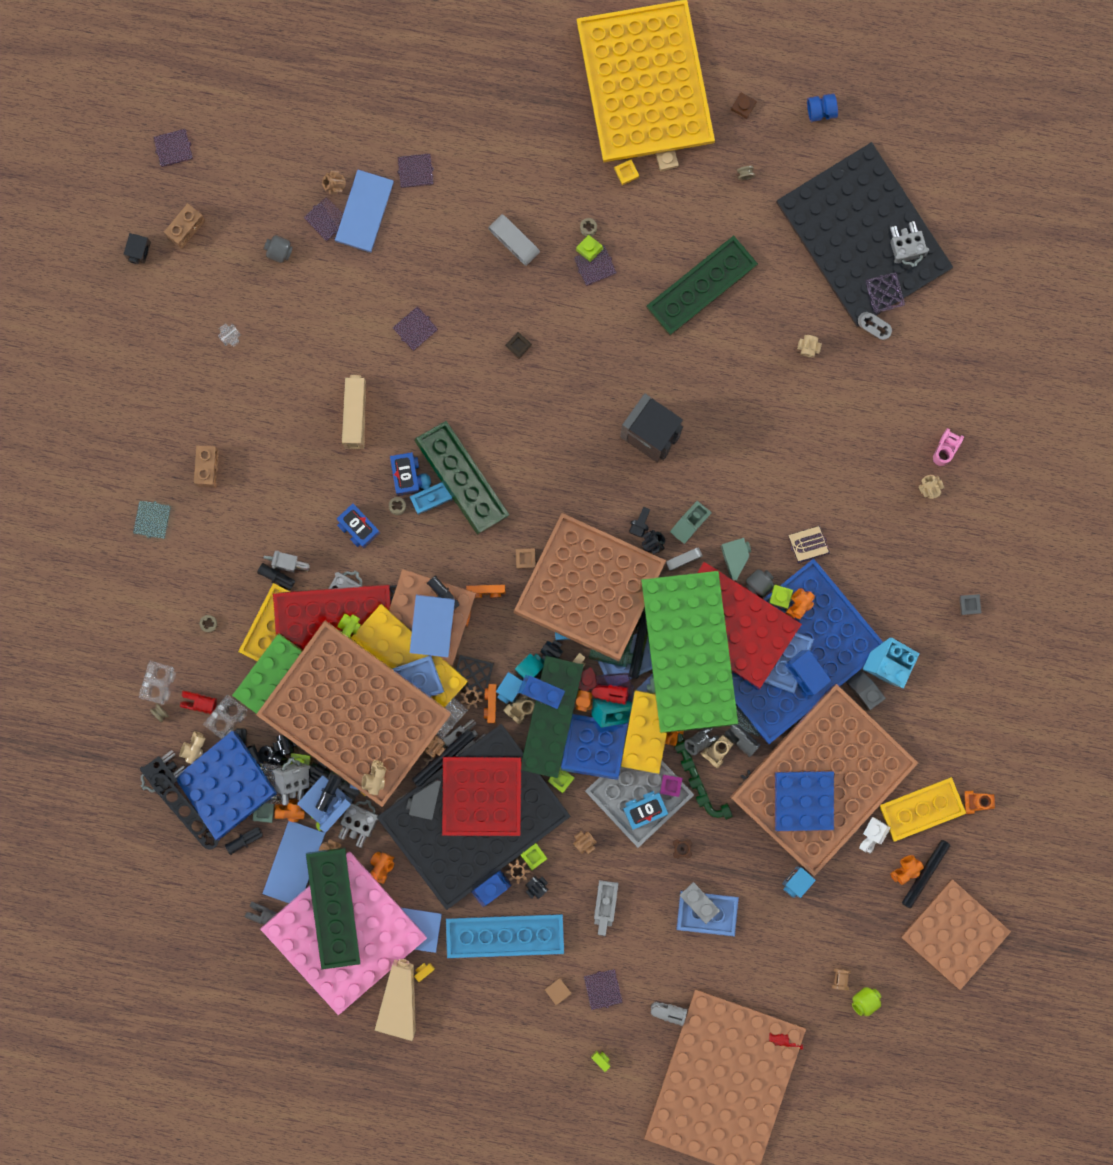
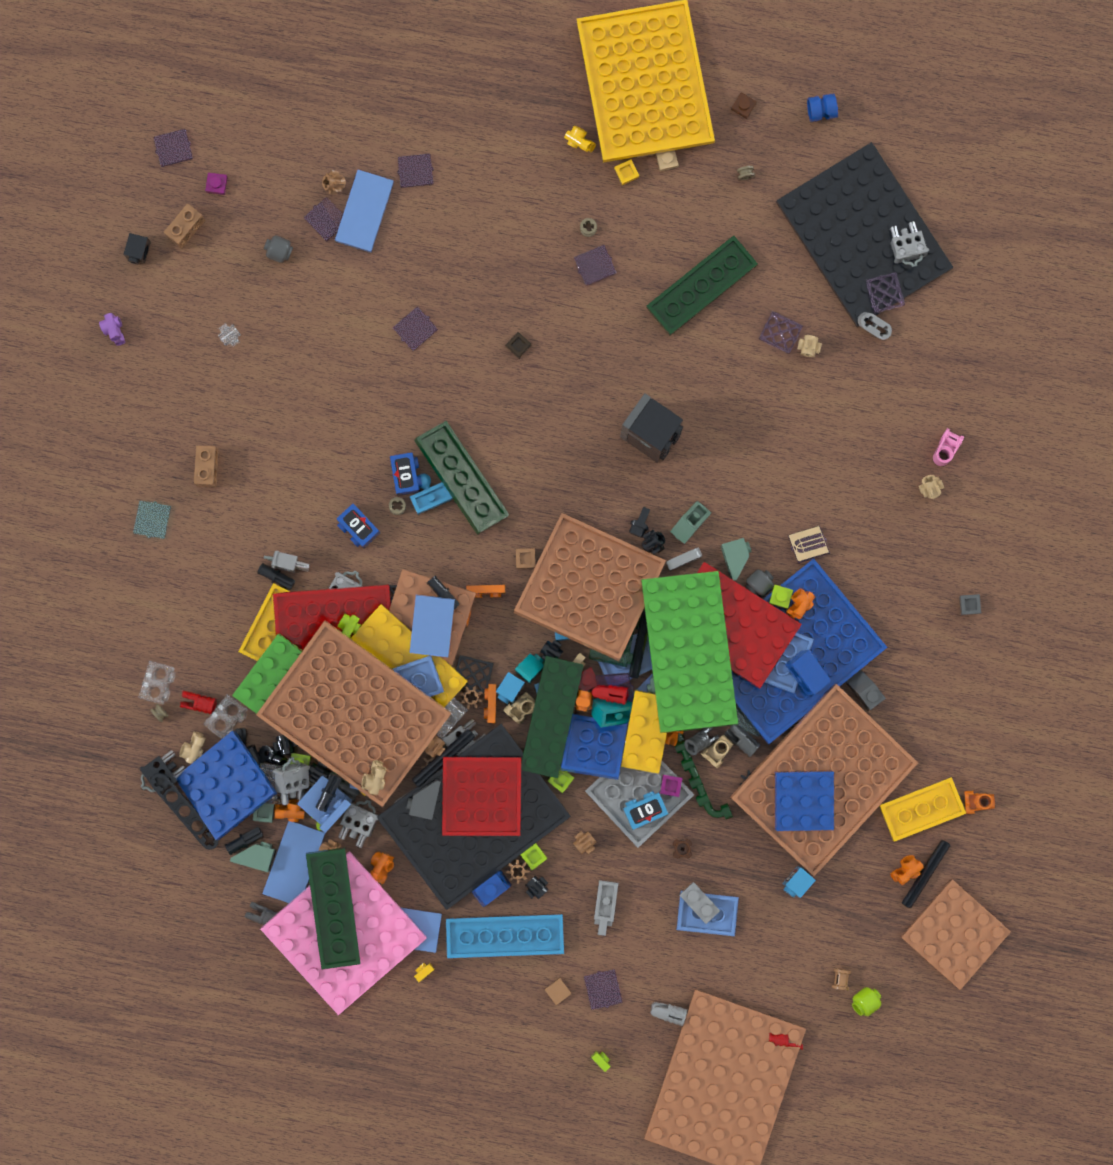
(111, 327): none -> medium lavender plate
(210, 629): dark tan bush -> none
(216, 183): none -> magenta plate
(257, 857): none -> sand green slope
(354, 413): tan slope -> none
(398, 1003): tan slope -> none
(514, 239): light grey beam -> none
(541, 691): blue brick -> none
(577, 138): none -> yellow plate
(589, 248): lime plate -> none
(776, 344): none -> clear purple window
(875, 832): white plate -> none
(891, 662): medium azure slope -> none

